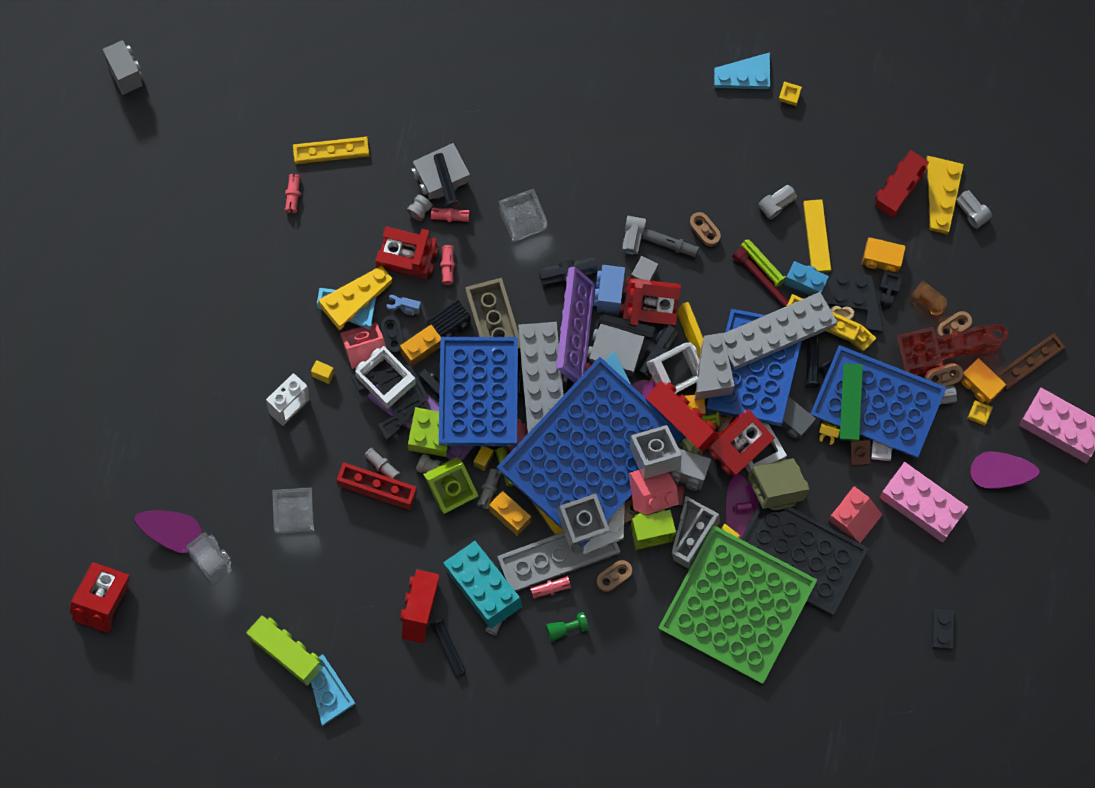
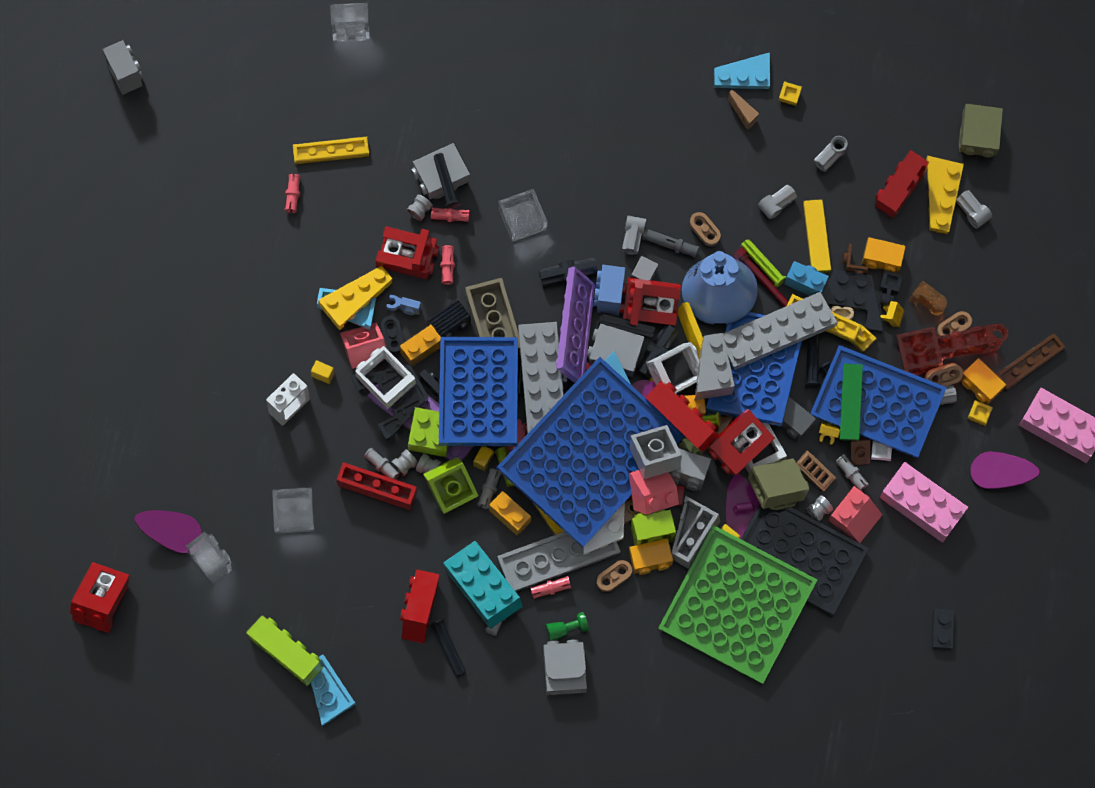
(350, 21): none -> clear brick
(404, 462): none -> light grey wheel
(564, 667): none -> light grey brick
(582, 520): light grey brick -> none
(651, 556): none -> light orange brick
(720, 289): none -> medium blue cone
(745, 112): none -> medium nougat slope
(819, 466): none -> medium nougat slope
(819, 508): none -> light grey wheel
(831, 154): none -> light grey piece
(851, 268): none -> reddish brown bracket
(852, 472): none -> light grey pin
(894, 314): none -> yellow tile
(980, 130): none -> olive brick

